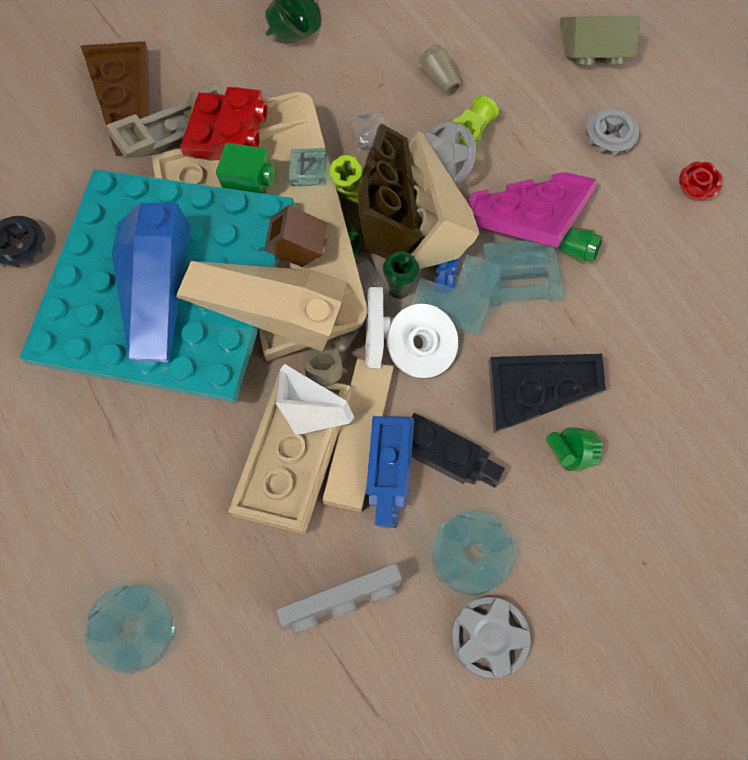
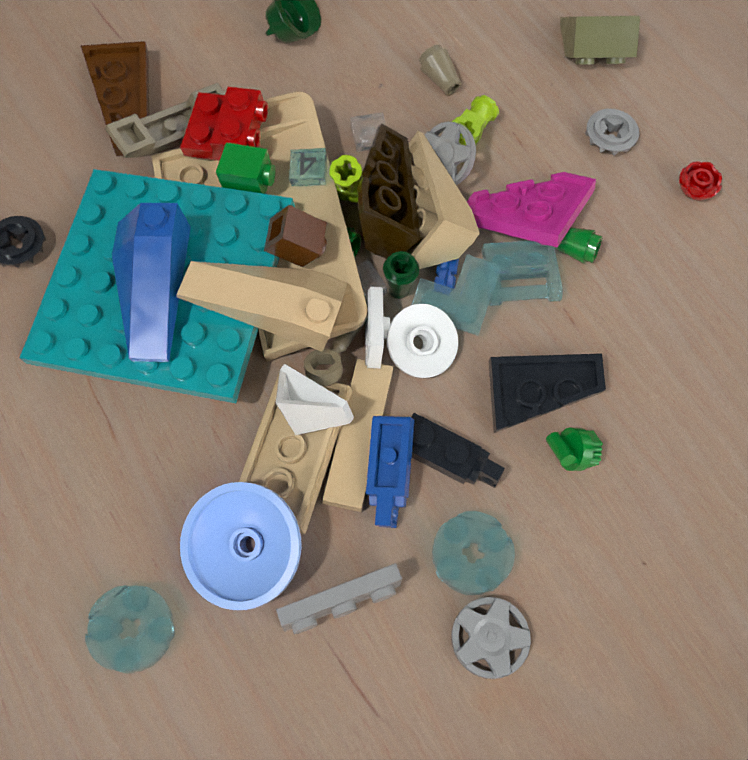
(216, 549): none -> light blue dish

